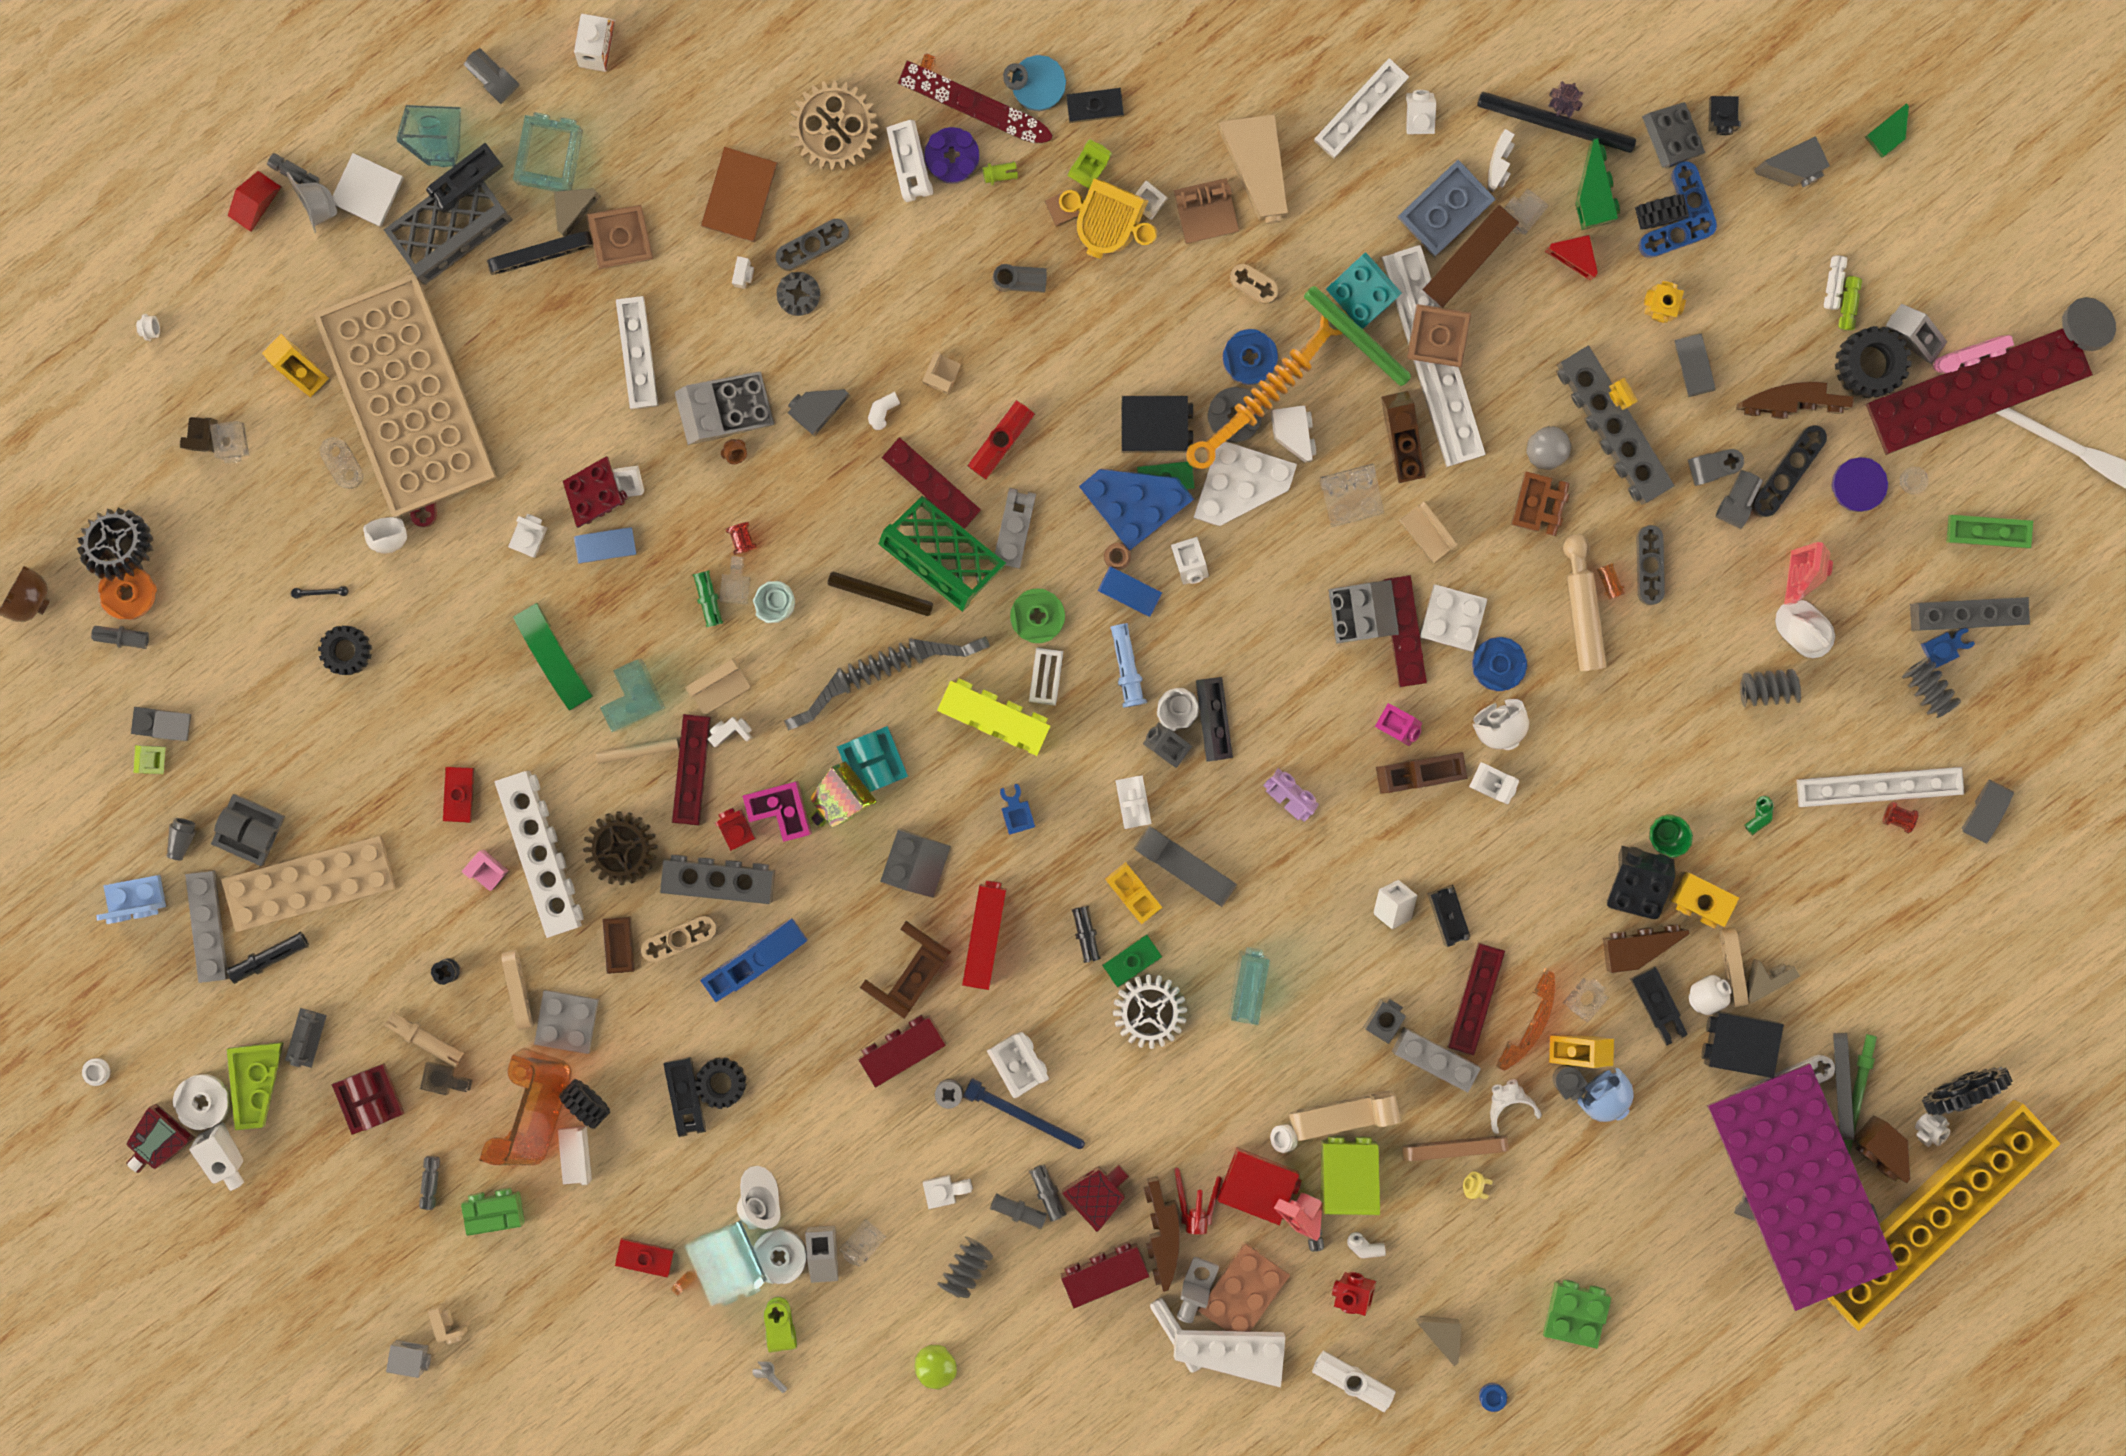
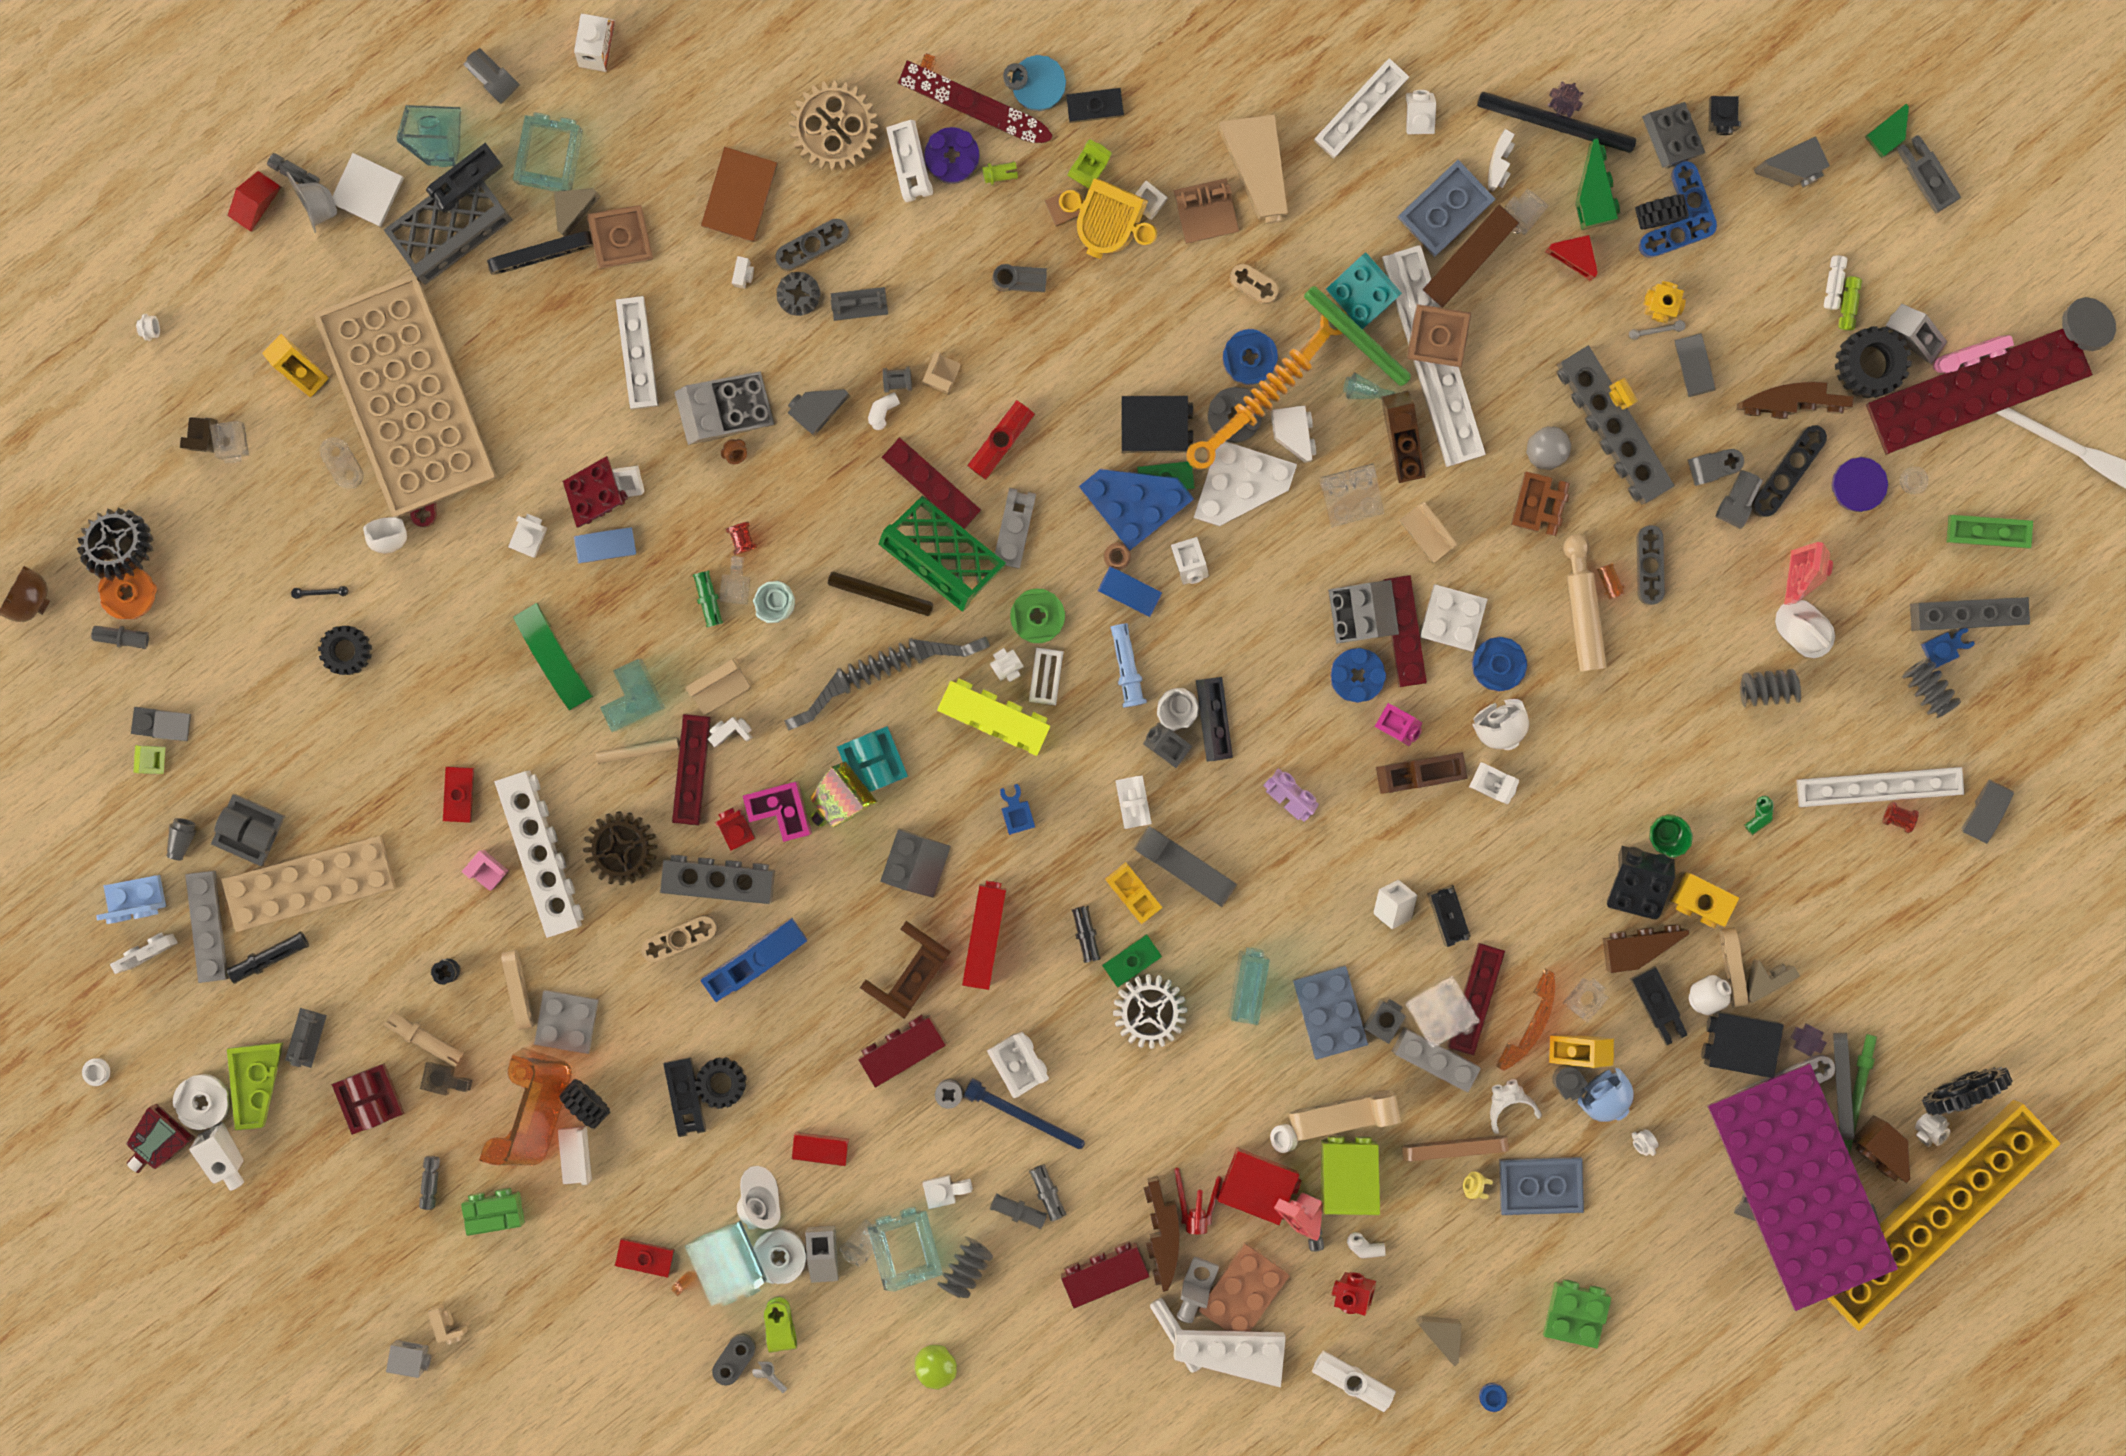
(139, 955): none -> white wing
(618, 945): reddish brown tile -> none
(733, 1360): none -> dark grey plate
(820, 1149): none -> red slope
(859, 303): none -> dark grey hinge
(889, 1278): none -> clear light blue window
(897, 379): none -> dark grey bush
(1006, 665): none -> white gear
(1097, 1194): dark red torso -> none
(1330, 1012): none -> sand blue plate
(1360, 388): none -> clear light blue cone
(1373, 676): none -> blue plate
(1442, 1012): none -> clear hinge
(1541, 1186): none -> sand blue tile
(1645, 1142): none -> white plate
(1677, 326): none -> light grey hinge
(1808, 1040): none -> gear
(1929, 175): none -> dark grey hinge

